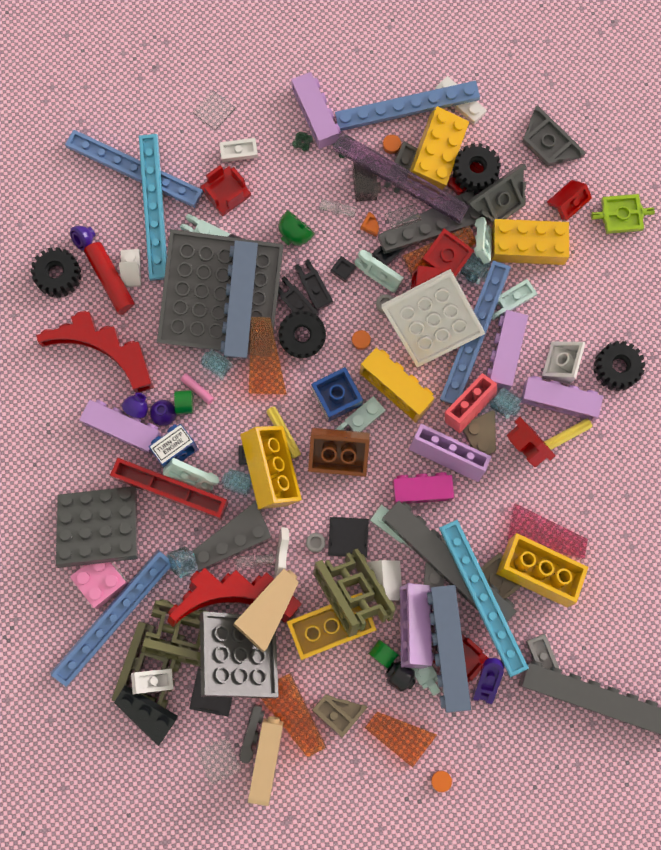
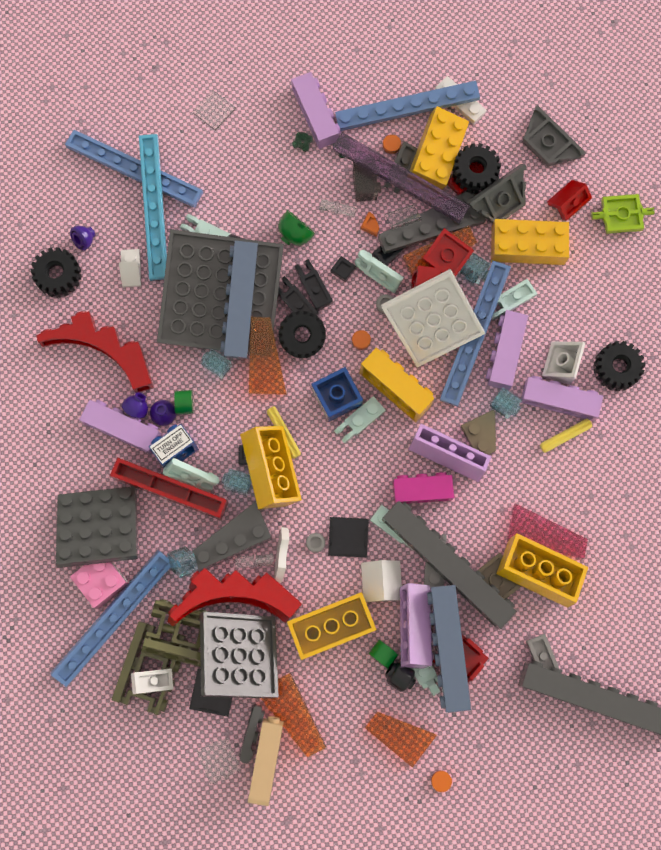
(109, 277): red brick -> none
(146, 714): black wing -> none
(197, 389): bright pink piece -> none
(225, 189): red panel -> none
(238, 150): white plate -> none
(265, 613): tan slope -> none
(338, 713): dark tan wing -> none
(339, 452): dark orange brick -> none
(342, 601): olive fence -> none
(470, 403): coral brick -> none
(483, 240): light aqua hinge -> none
(483, 598): medium azure tile -> none
(488, 680): dark purple plate -> none
(529, 443): red panel -> none

